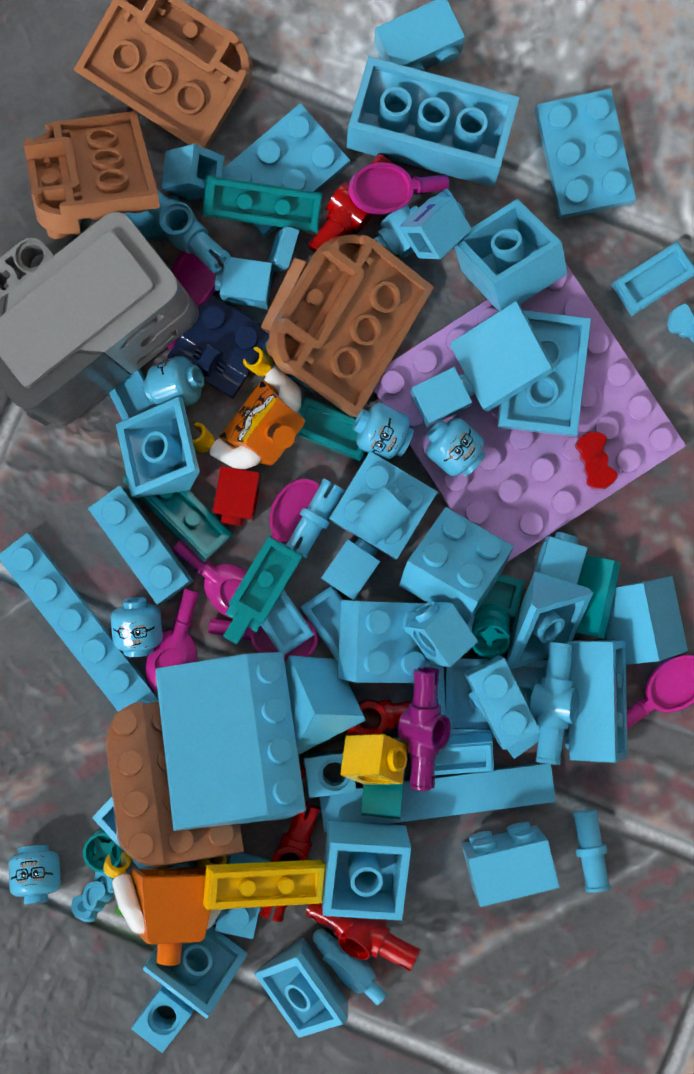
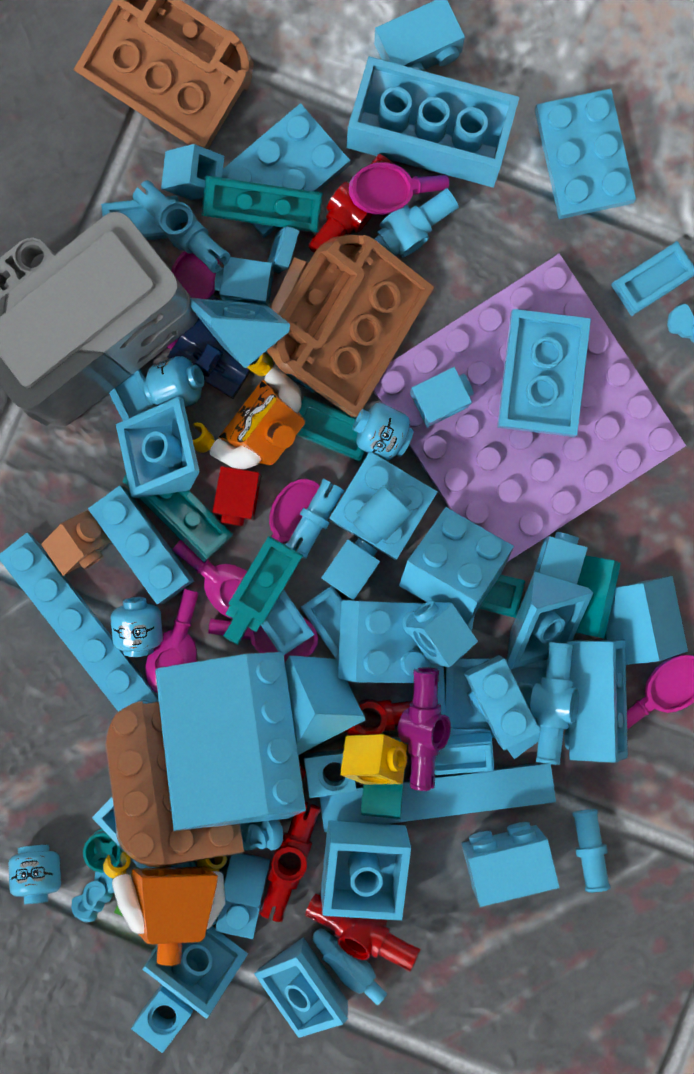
(76, 543): none -> nougat brick
(89, 171): nougat plate -> none
(241, 327): none -> medium azure slope
(262, 835): none -> medium azure piece
(264, 884): yellow tile -> none
(435, 227): medium azure brick -> none
(455, 447): medium azure head -> none
(491, 630): teal wheel -> none
(502, 356): medium azure tile -> none
(511, 256): medium azure brick -> none
(595, 460): red piece -> none

